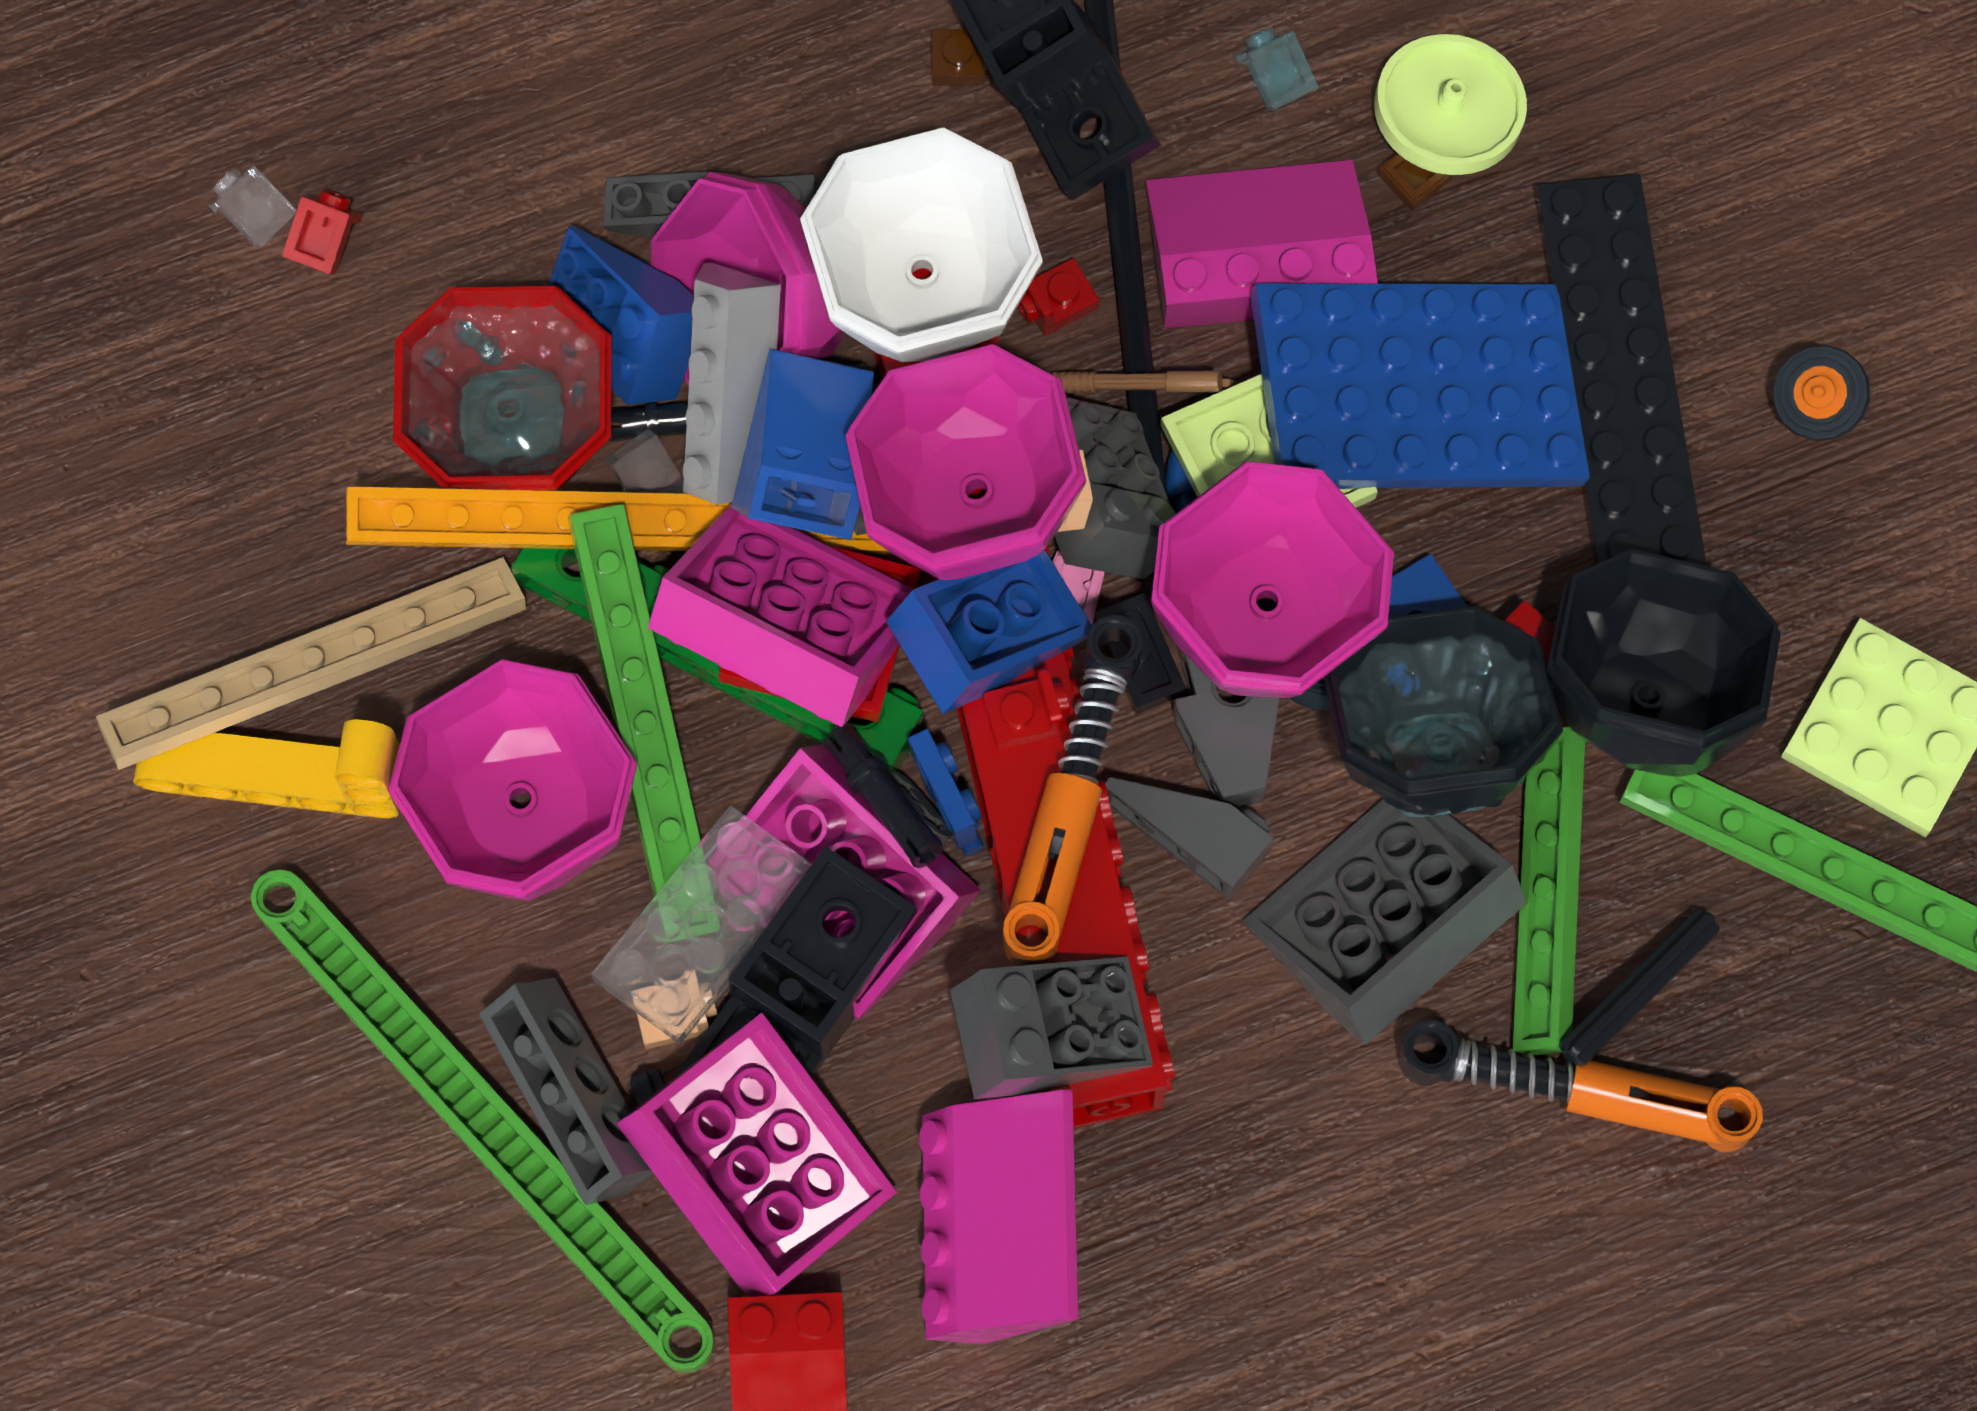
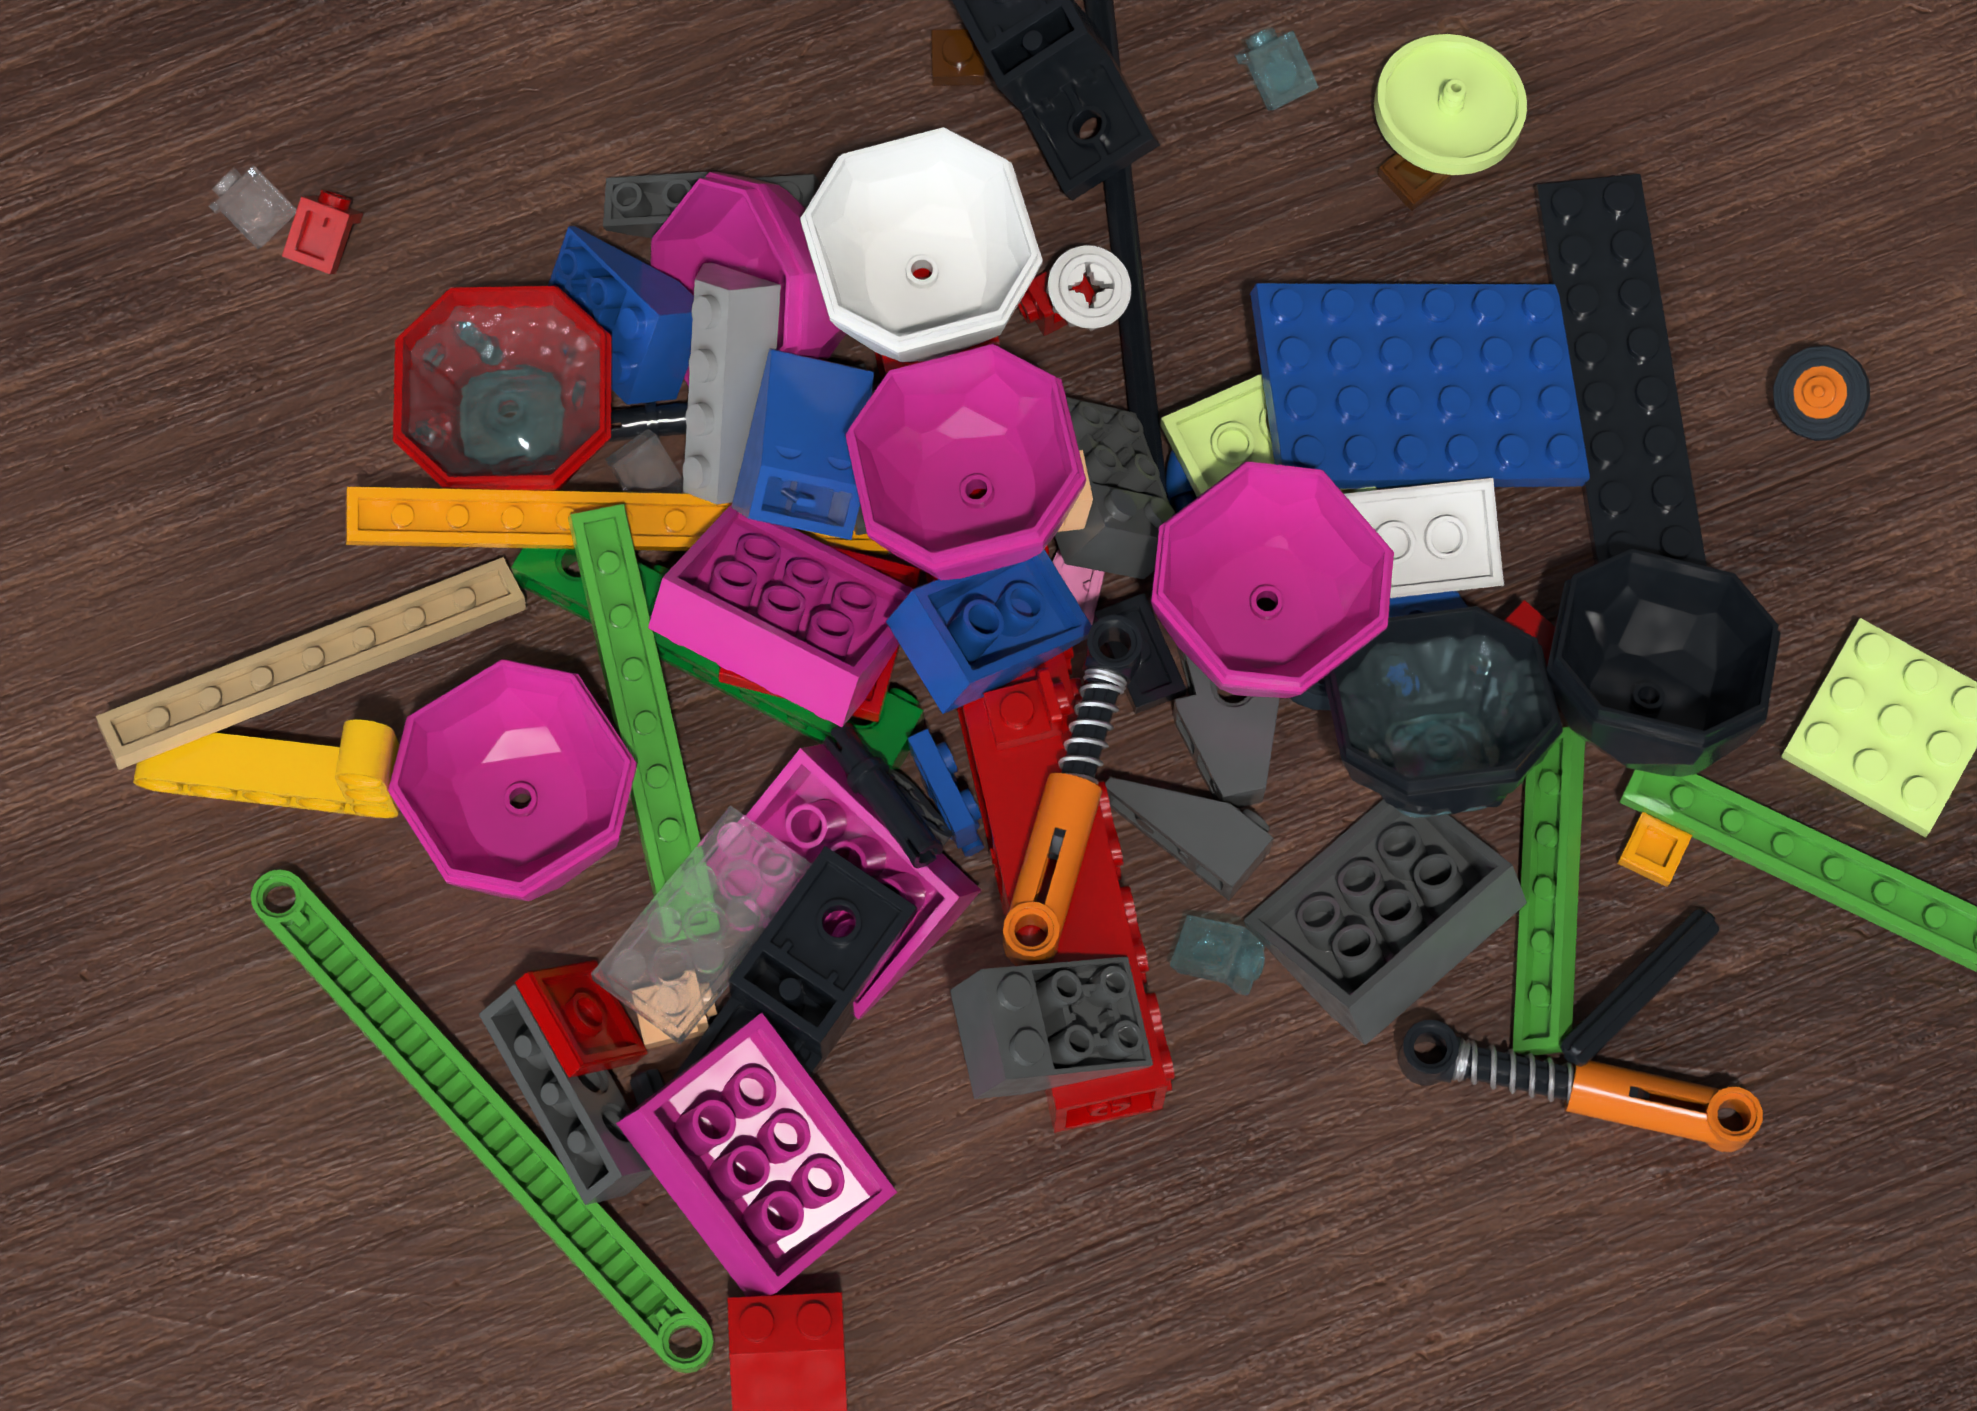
(580, 1019): none -> red tile
(999, 1217): dark pink slope -> none
(1104, 271): none -> white gear
(1171, 381): medium nougat piece -> none
(1219, 953): none -> clear light blue bracket
(1252, 227): dark pink slope -> none
(1439, 535): none -> white tile
(1654, 849): none -> light orange tile

